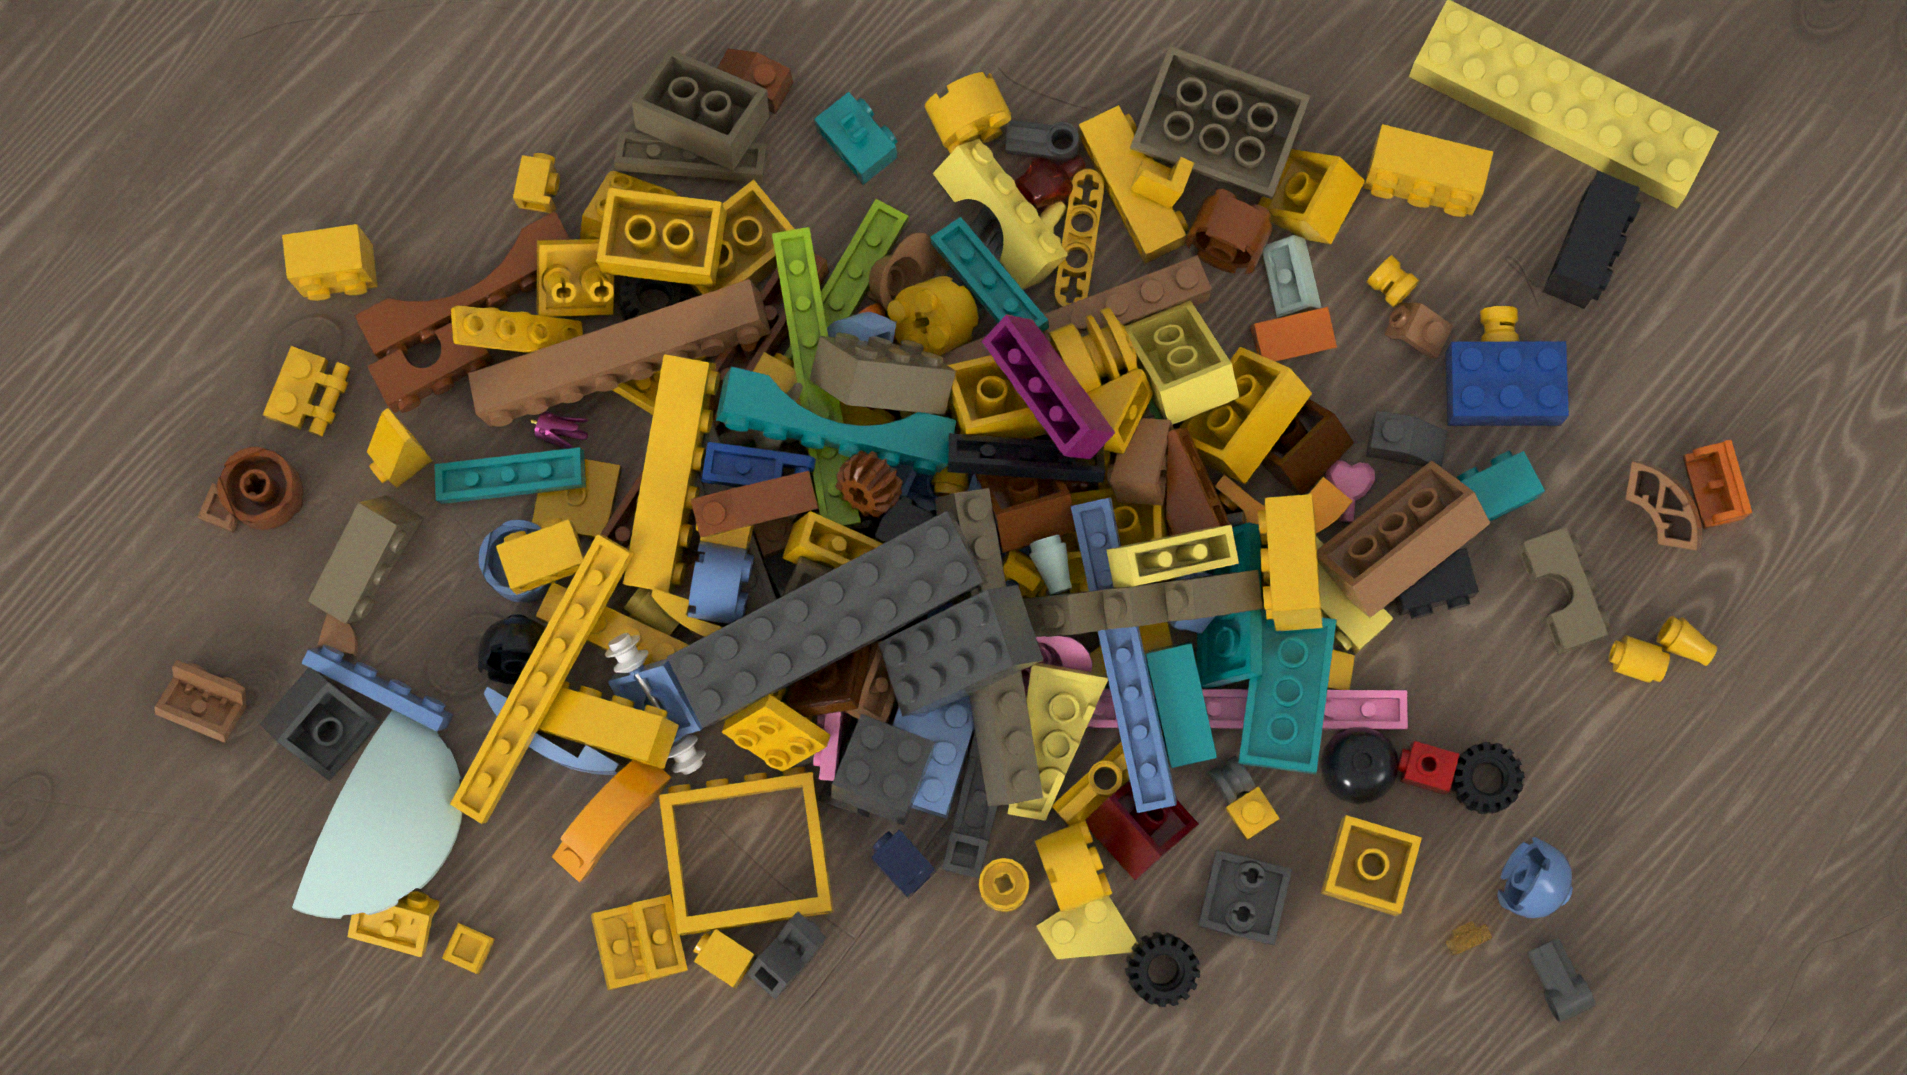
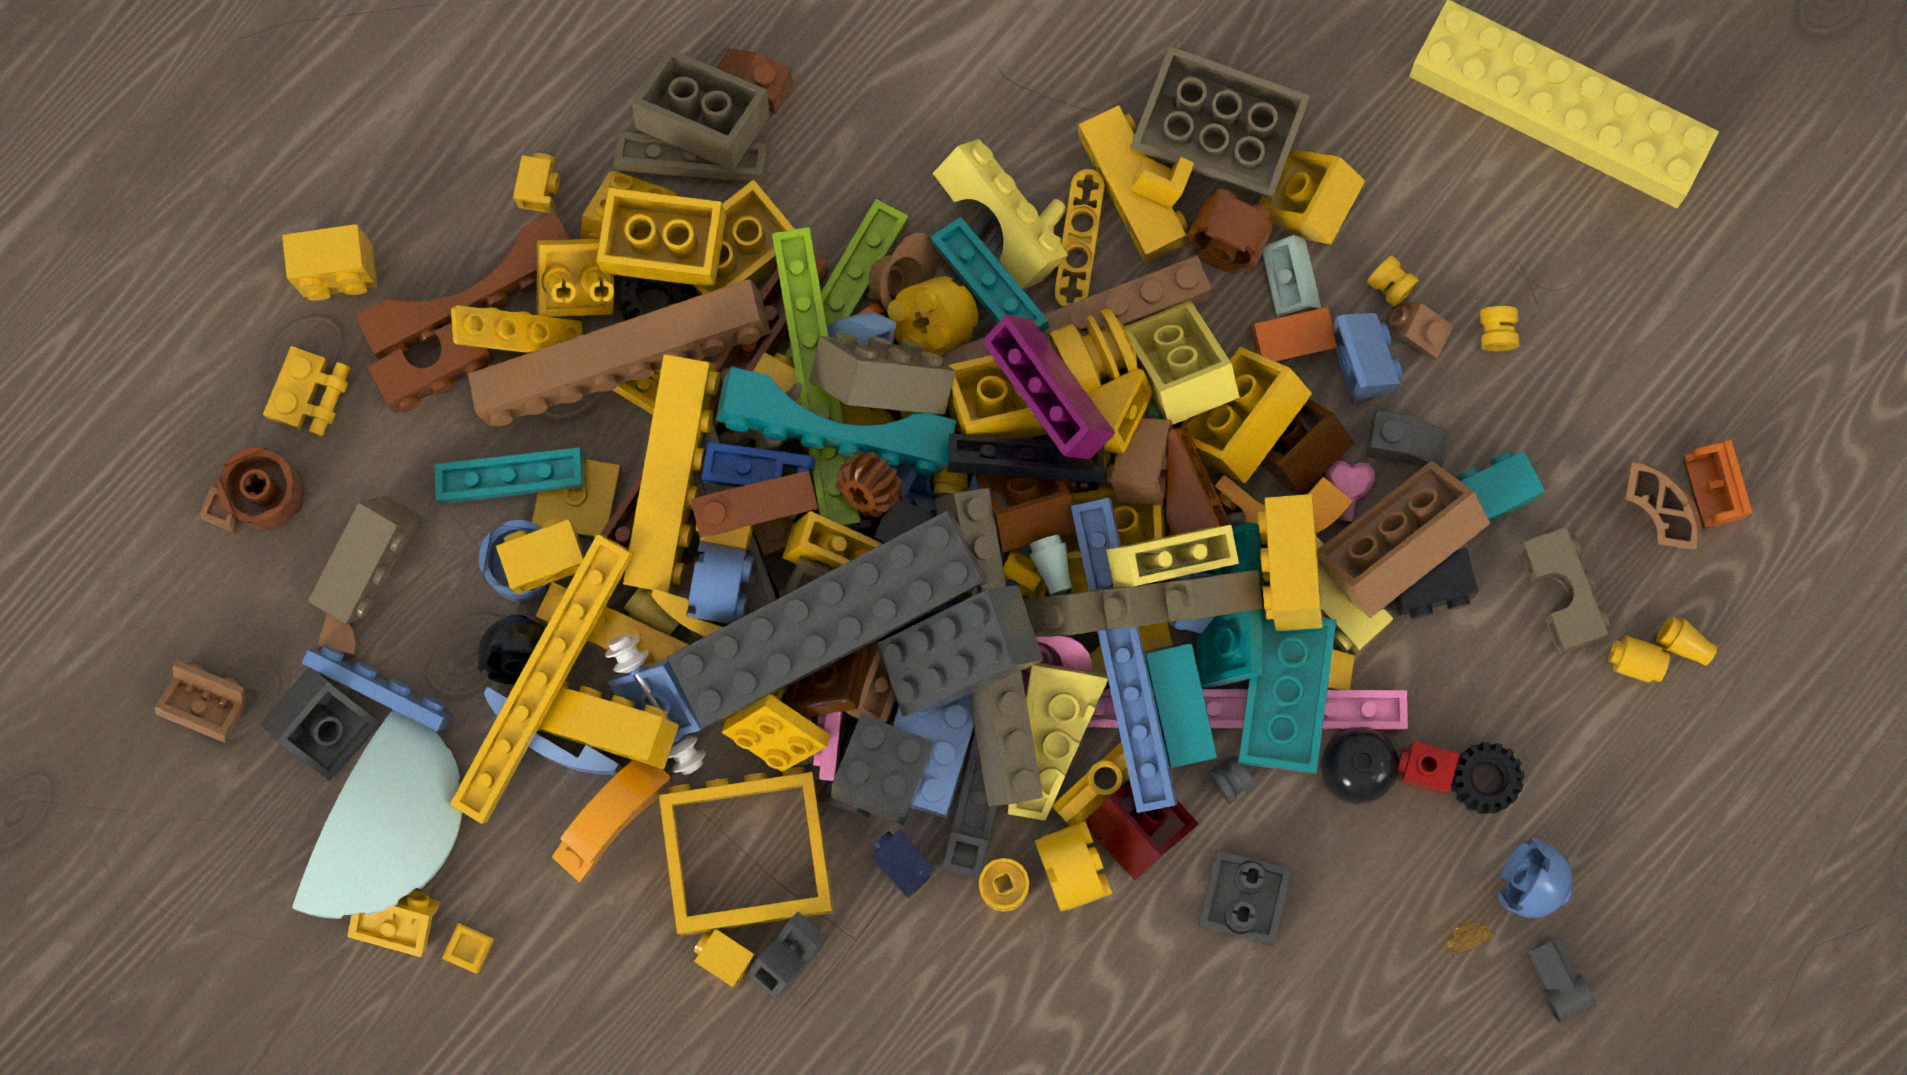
(395, 451): yellow slope -> none
(551, 425): flat silver piece -> none
(639, 942): yellow slope -> none
(857, 137): teal brick -> none
(968, 111): yellow brick -> none
(1038, 140): dark grey piece -> none
(1047, 182): clear red piece -> none
(1087, 931): light yellow wing -> none
(1181, 983): black tyre -> none
(1252, 813): yellow plate -> none
(1365, 356): none -> medium blue slope
(1371, 865): yellow brick -> none
(1427, 171): yellow brick -> none
(1507, 383): blue brick -> none
(1593, 240): black brick -> none

